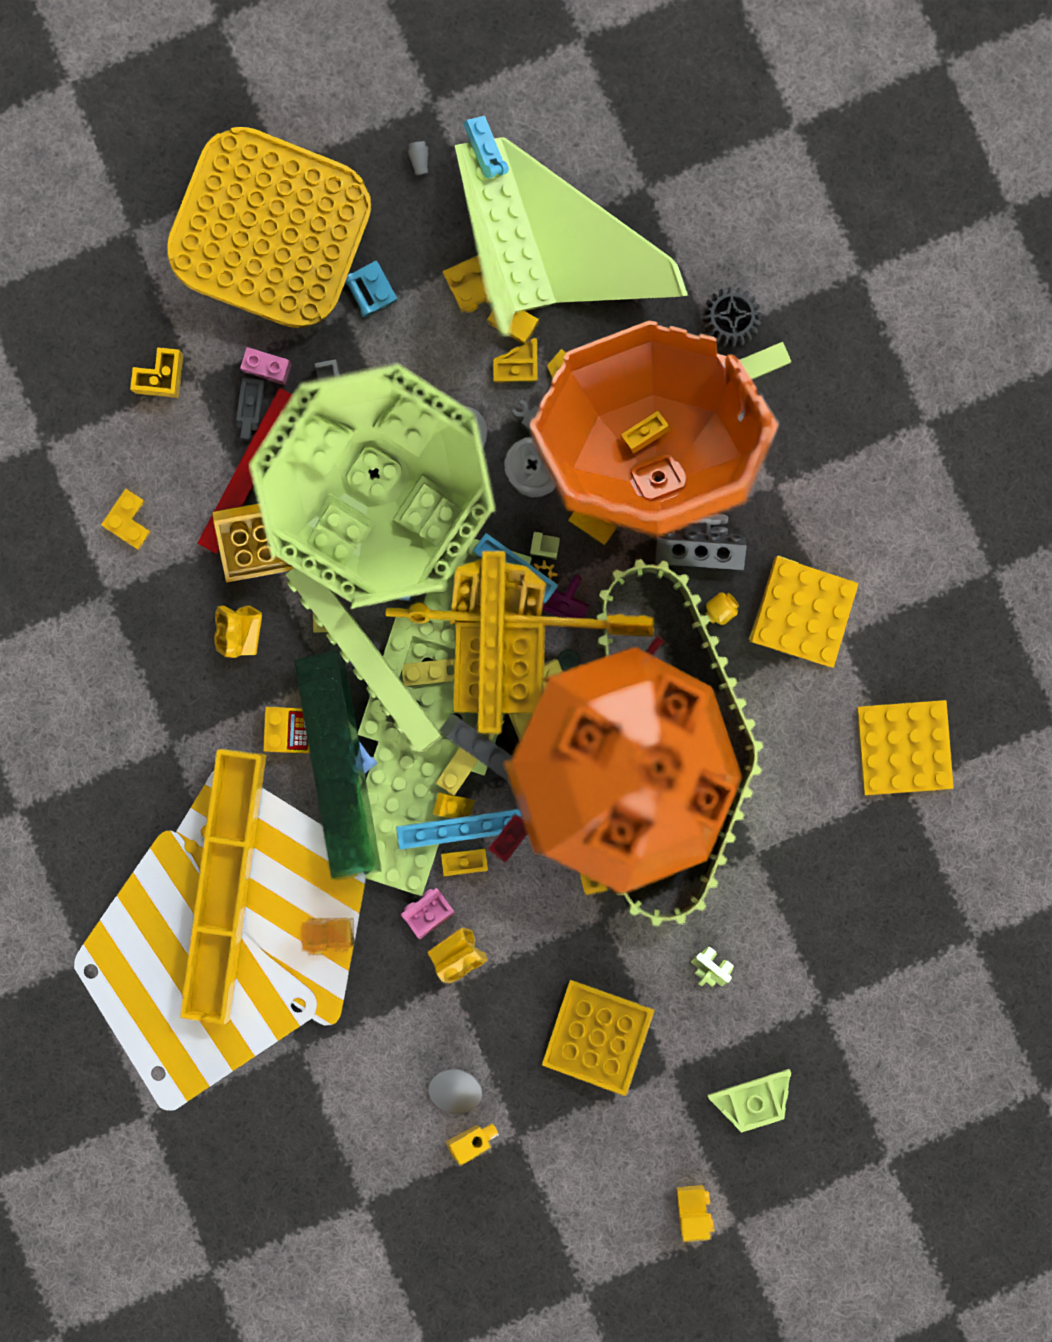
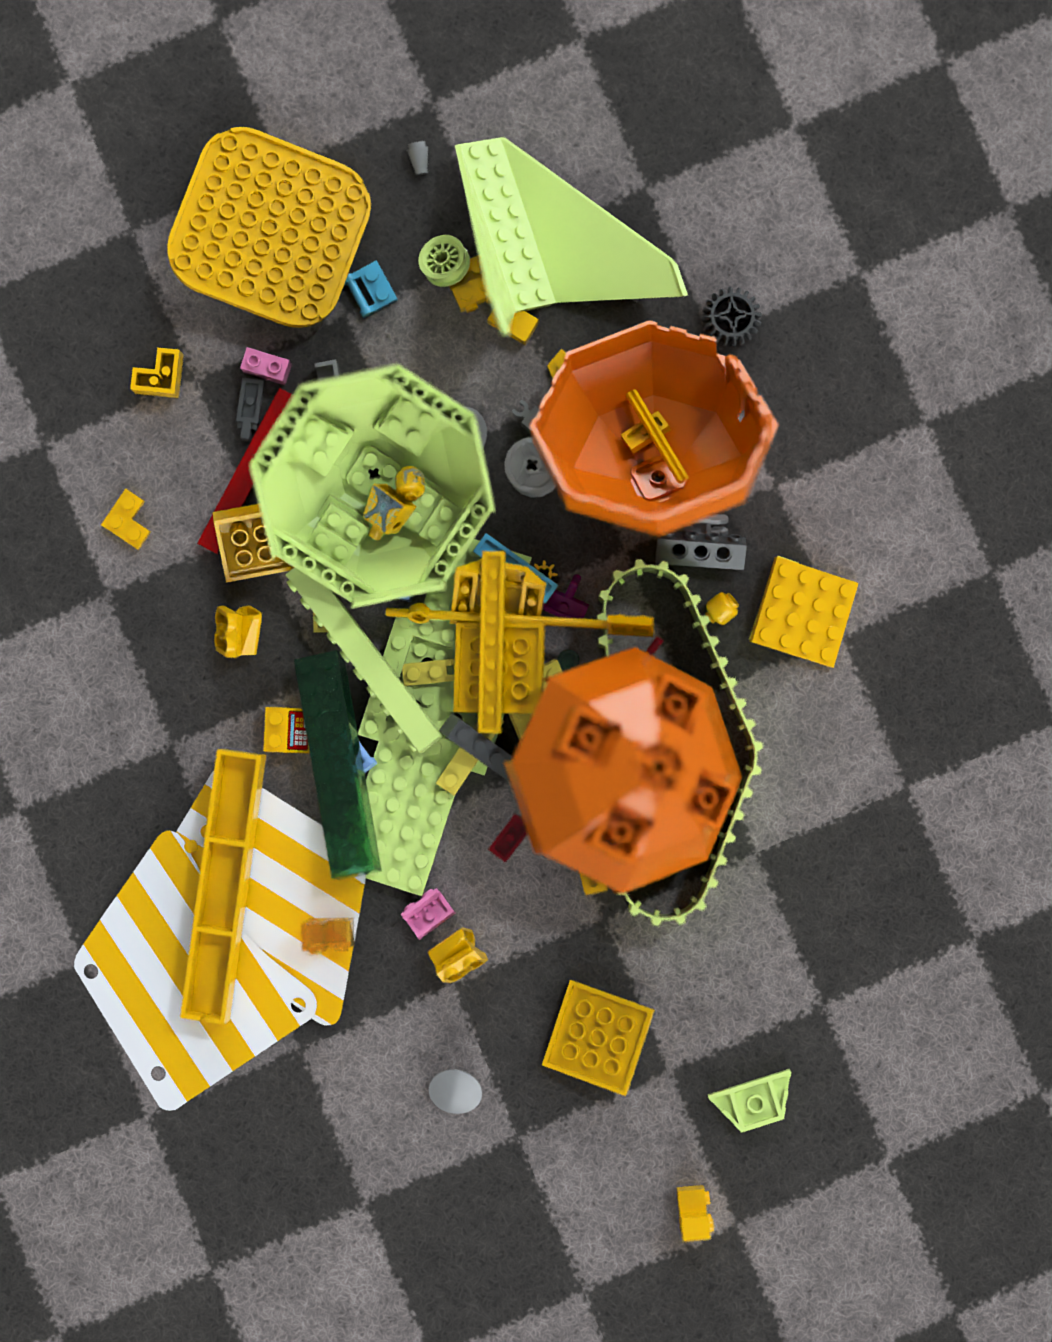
(386, 511): none -> yellow torso
(410, 483): none -> yellow head
(453, 806): yellow plate -> none
(453, 829): medium azure plate -> none
(455, 264): none -> yellowish green wheel
(461, 1144): yellow torso -> none
(464, 862): yellow plate -> none
(485, 147): medium azure plate -> none
(517, 365): yellow wing -> none
(544, 546): yellowish green panel -> none
(595, 527): yellow plate -> none
(657, 436): none -> yellow axle
(709, 971): yellowish green hips -> none
(766, 360): yellowish green tile -> none
(905, 747): yellow plate -> none

